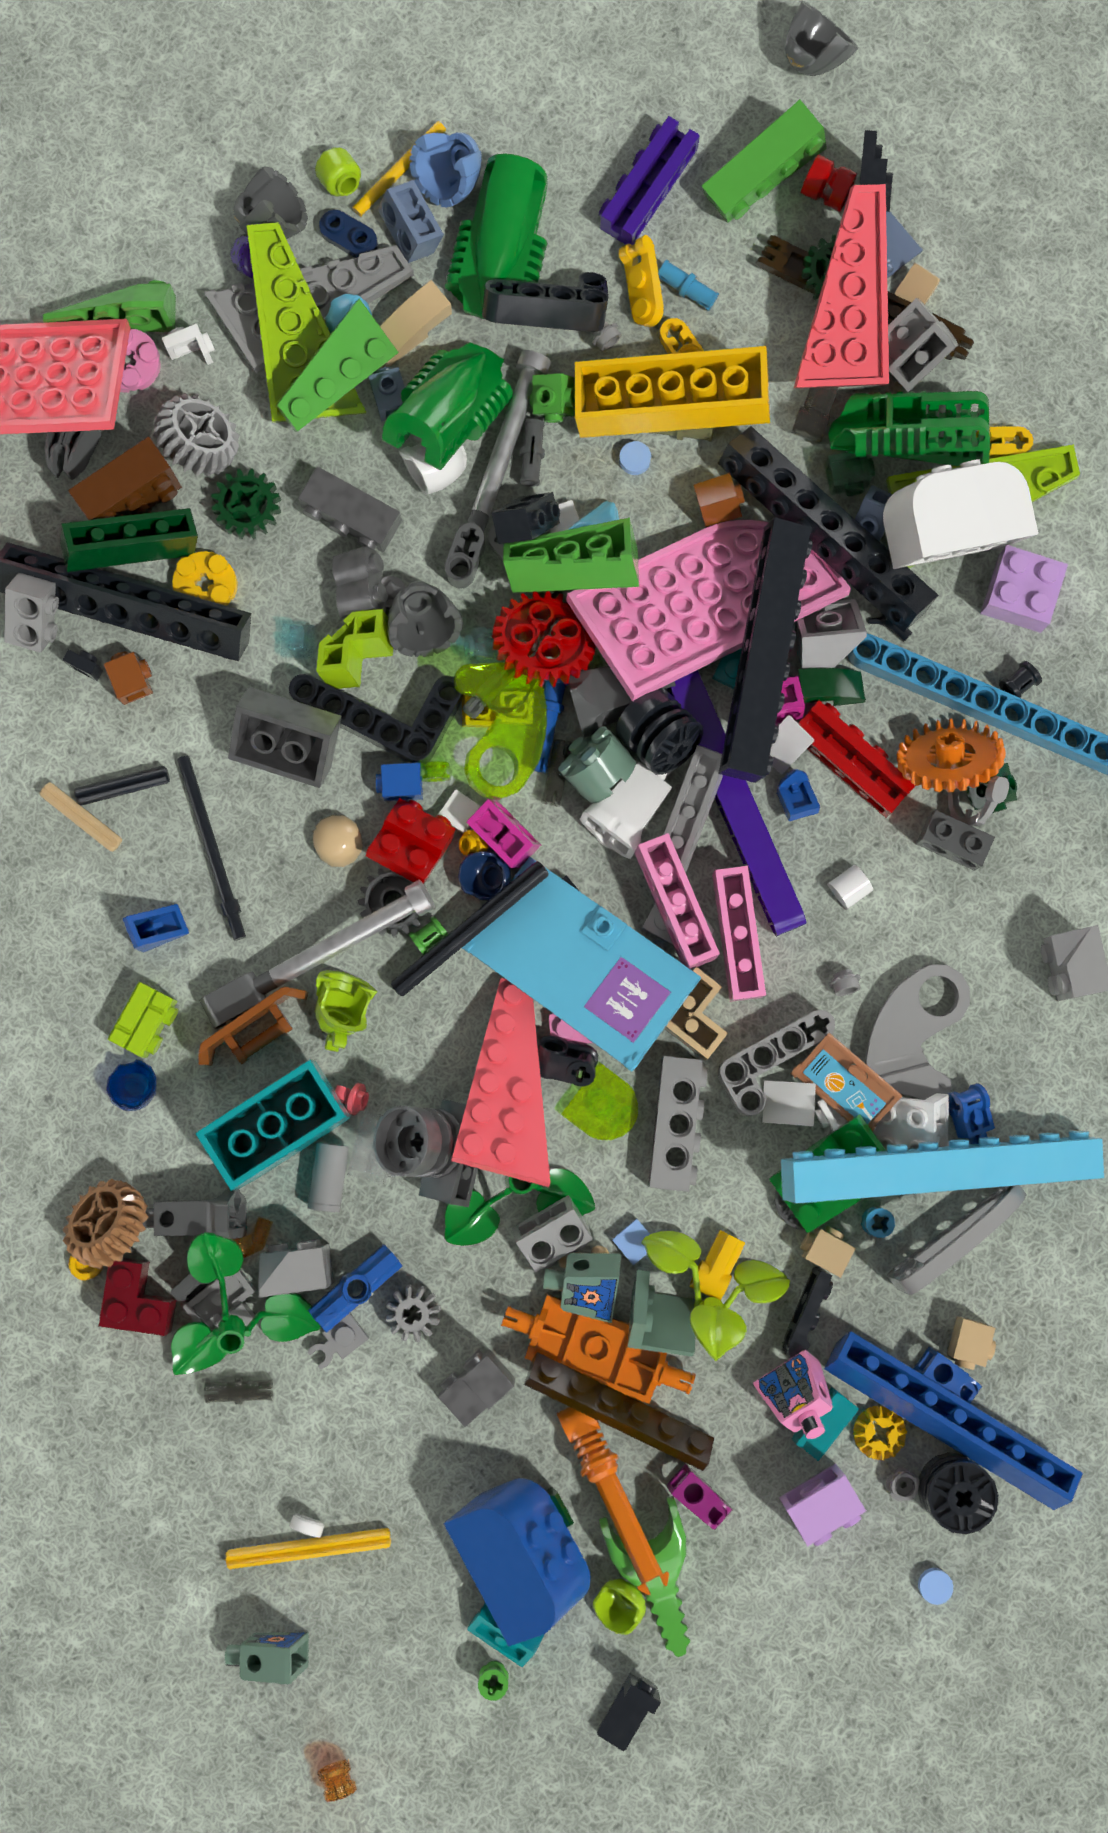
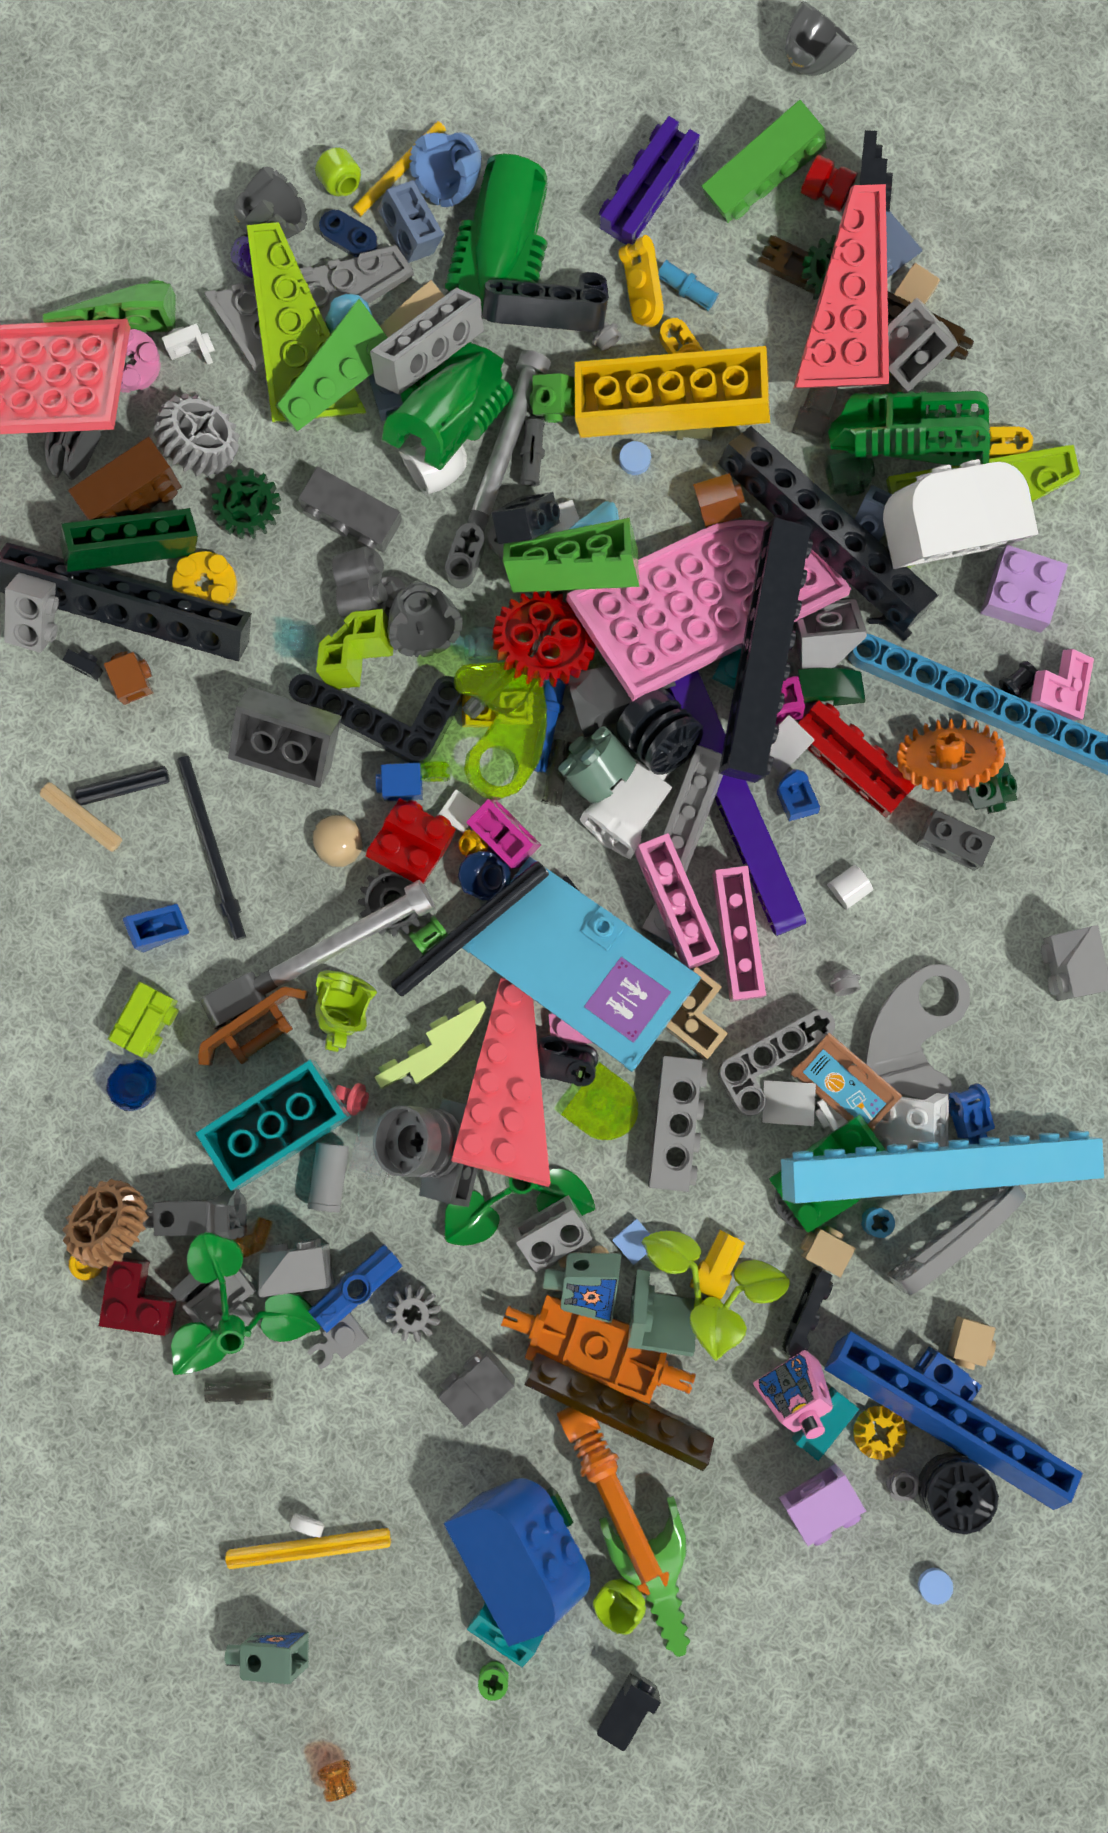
(427, 341): none -> light grey brick
(446, 1039): none -> yellowish green slope
(698, 1497): magenta leg -> none
(995, 793): light grey piece -> none
(1068, 691): none -> bright pink plate

